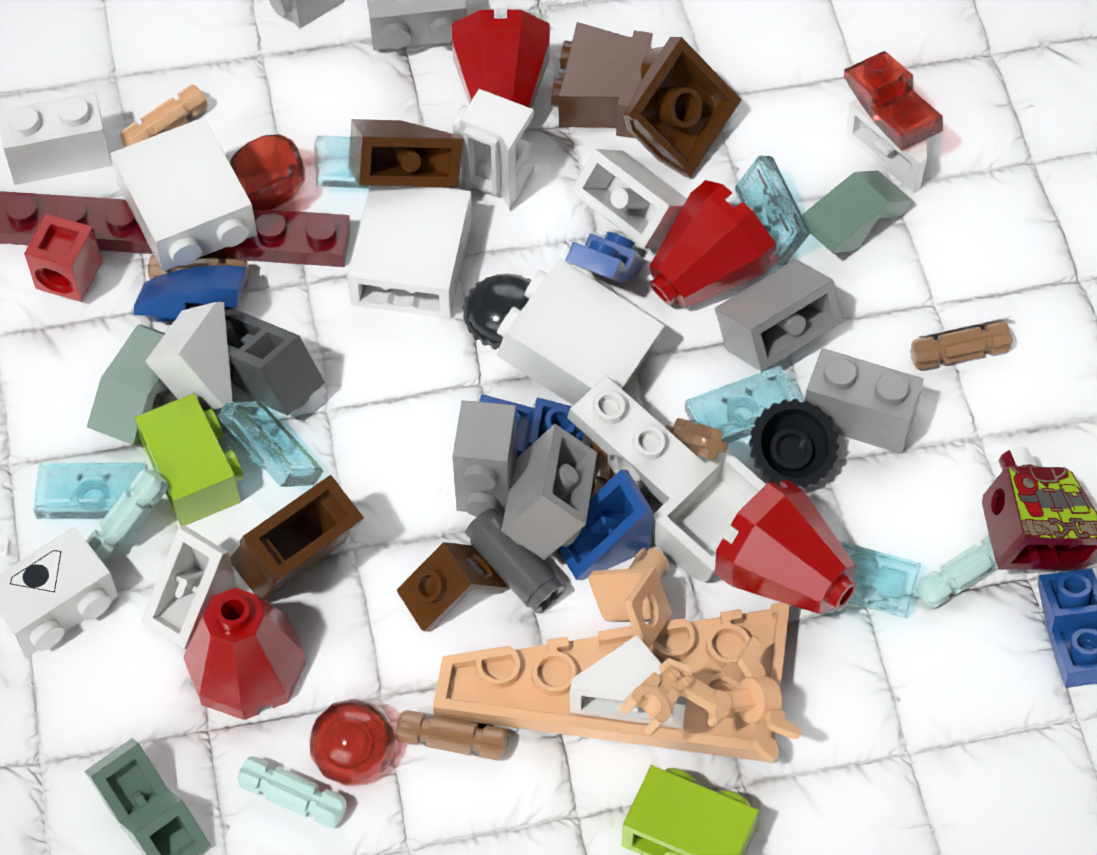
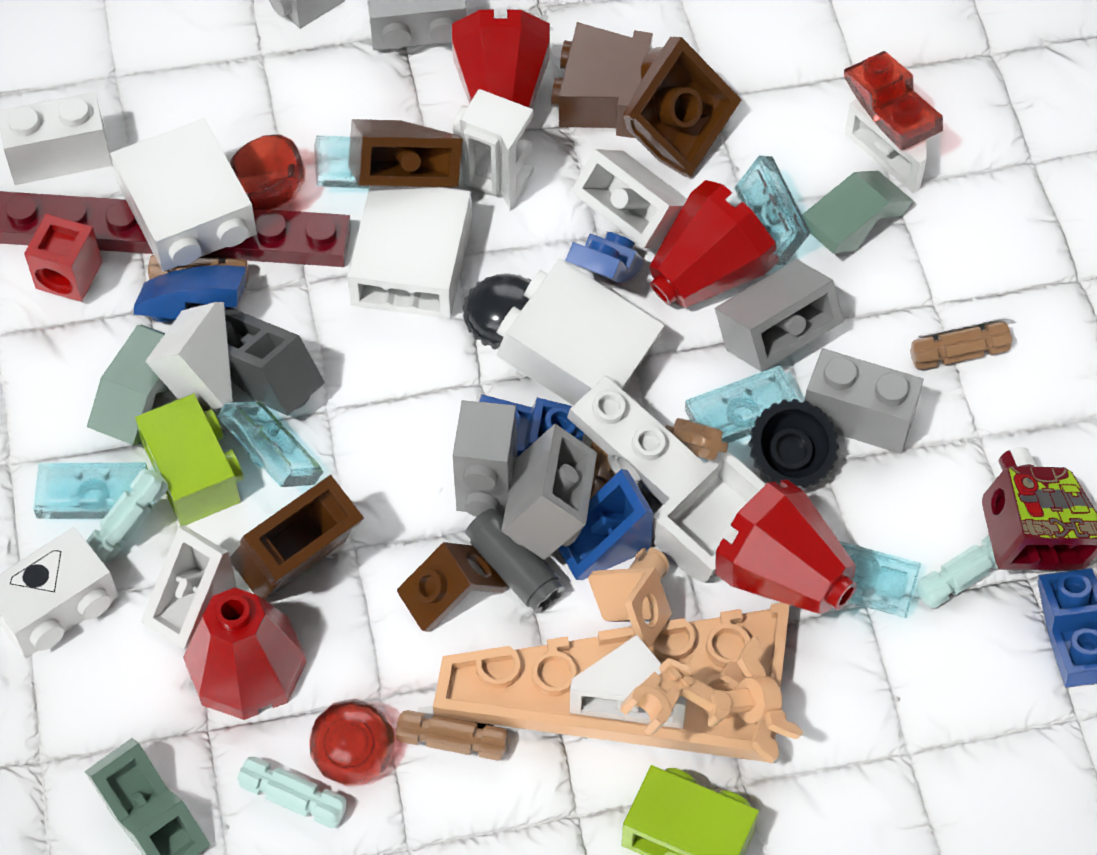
(166, 116): light nougat axle -> none

